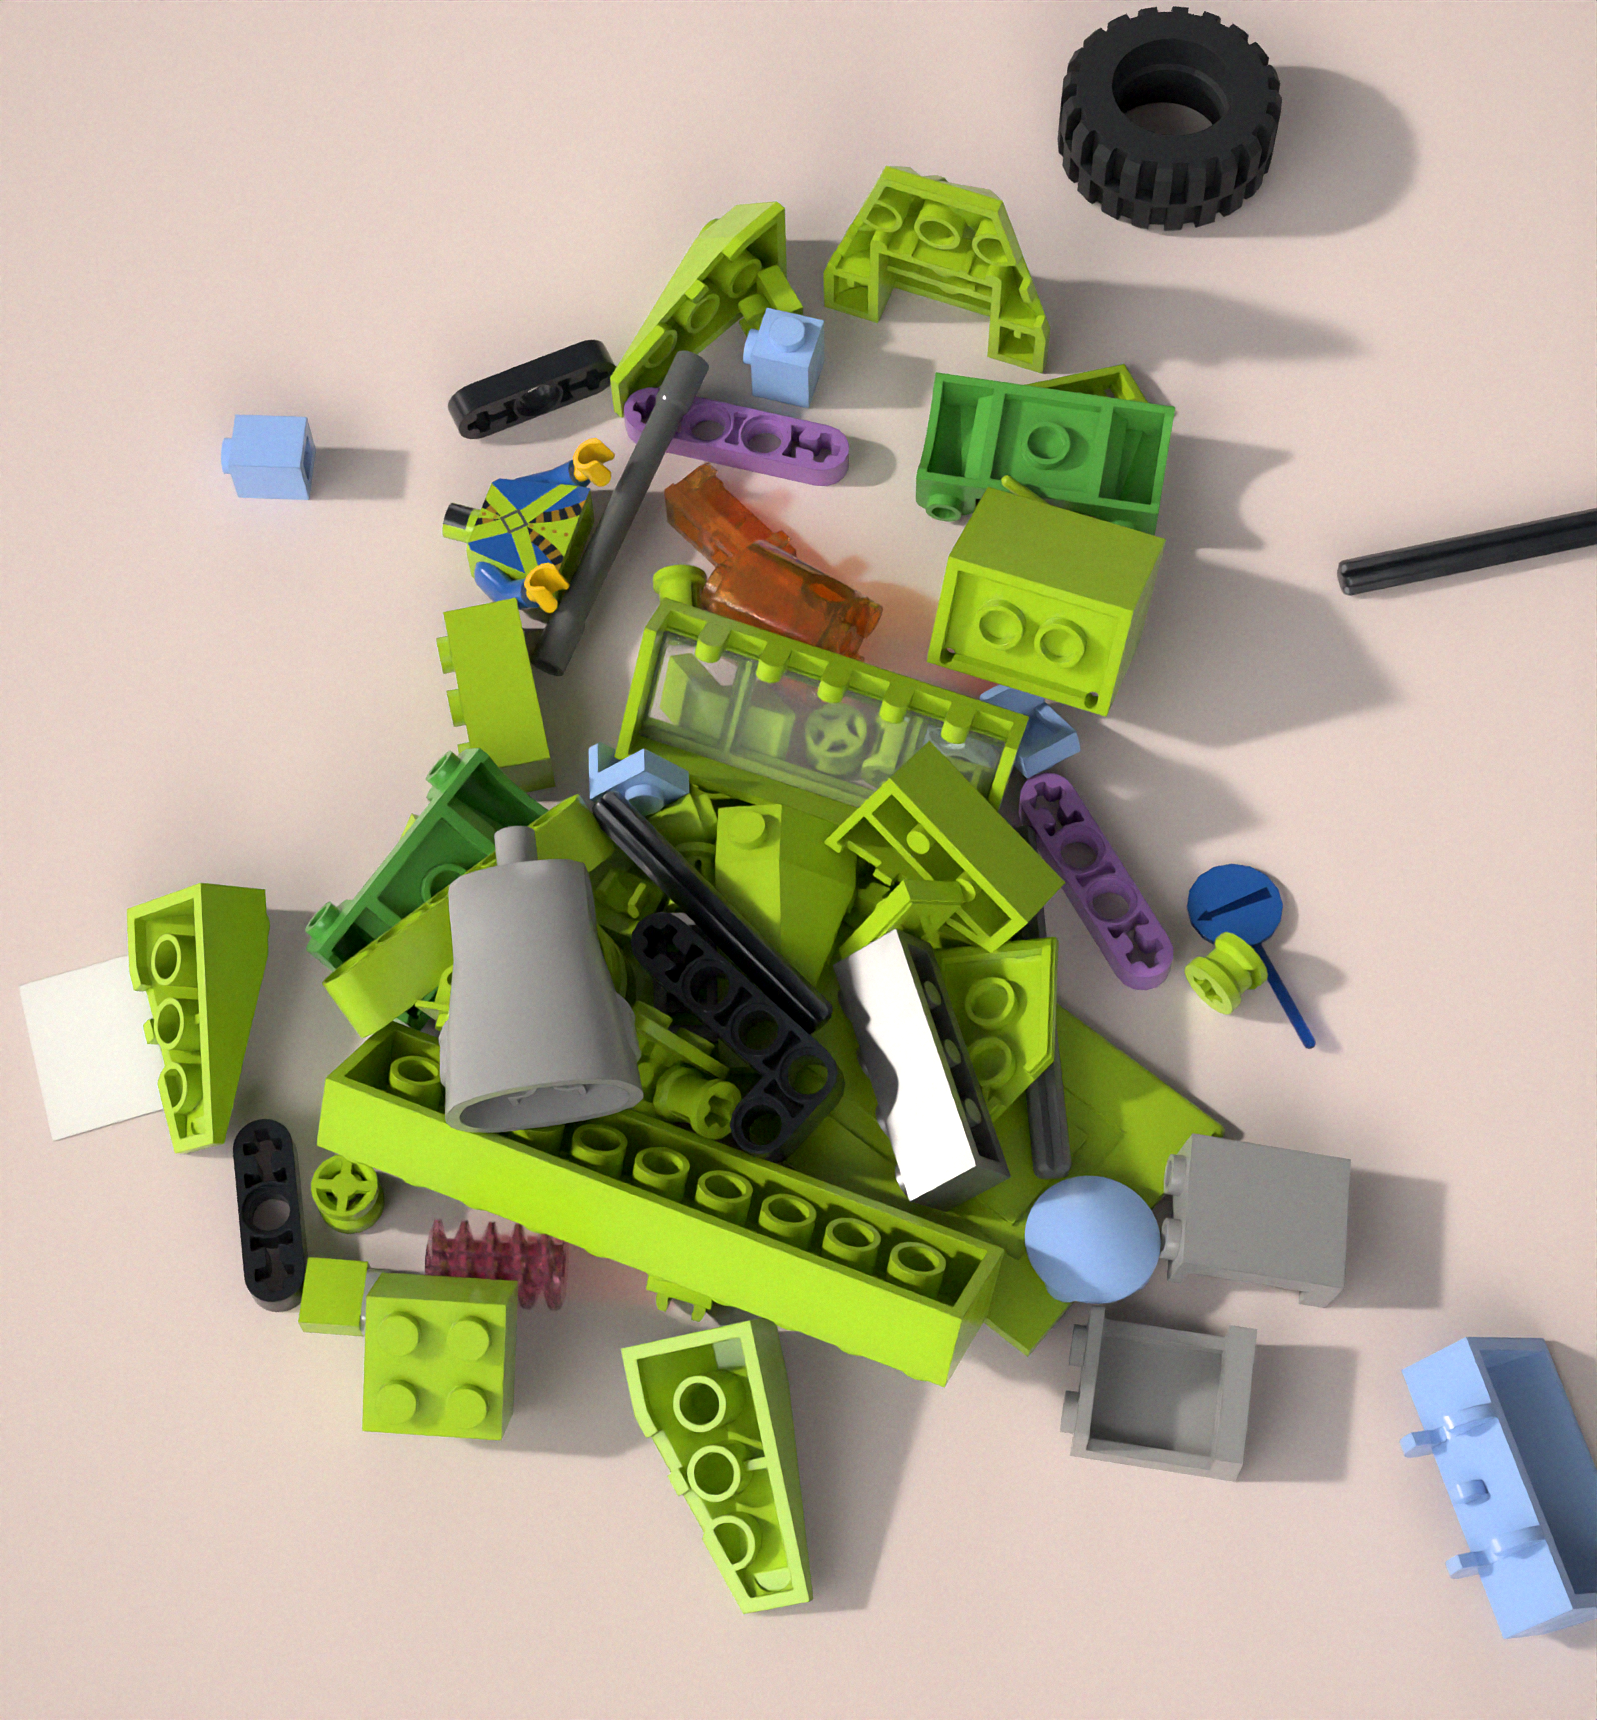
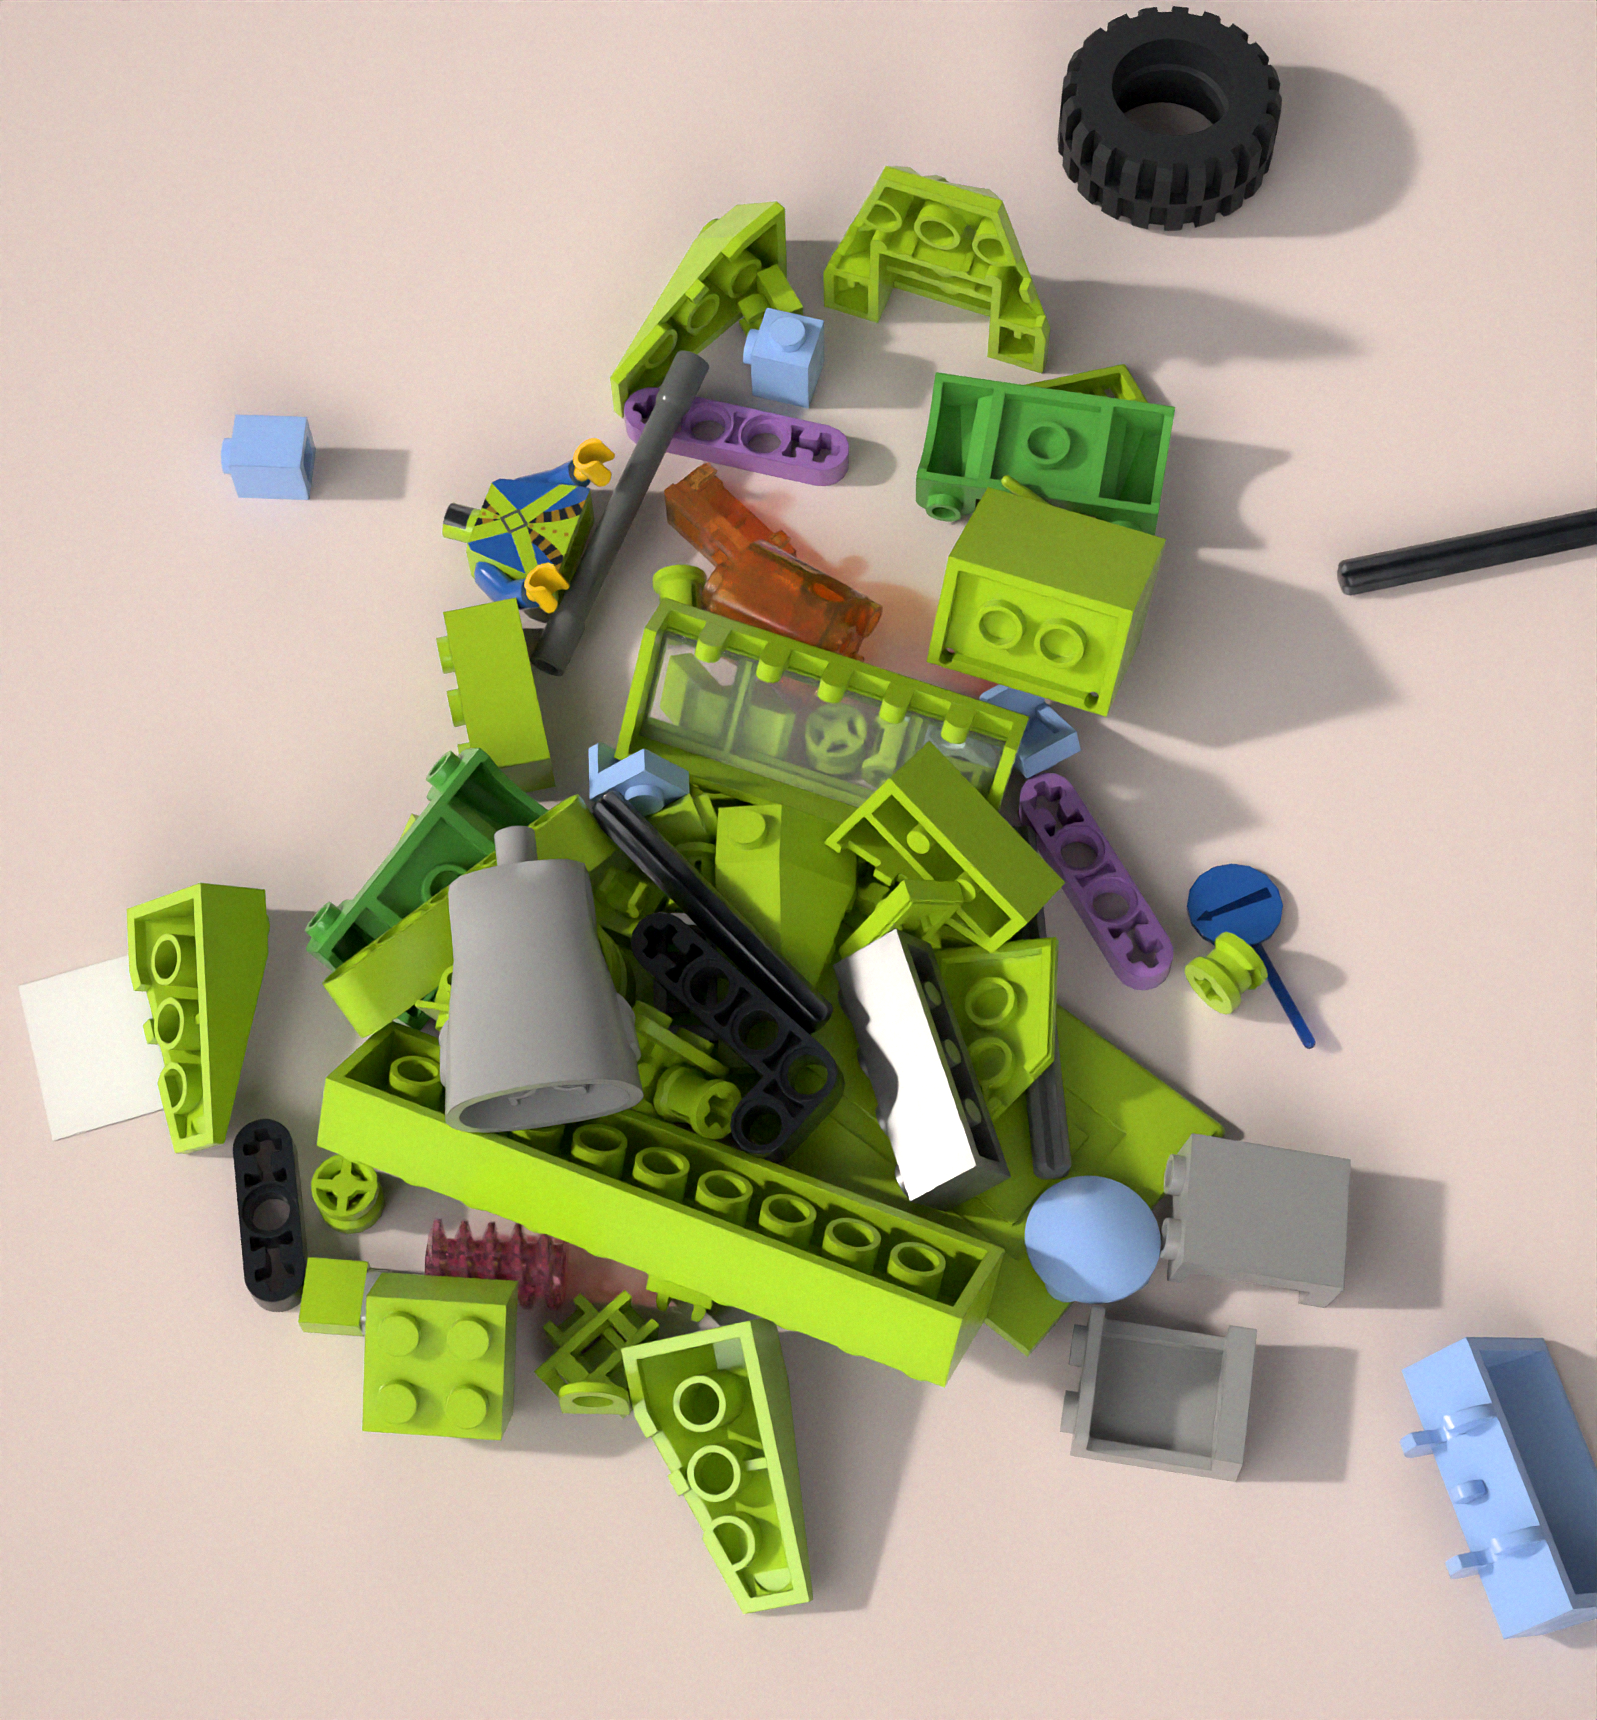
(504, 397): black beam -> none
(599, 1375): none -> lime piece

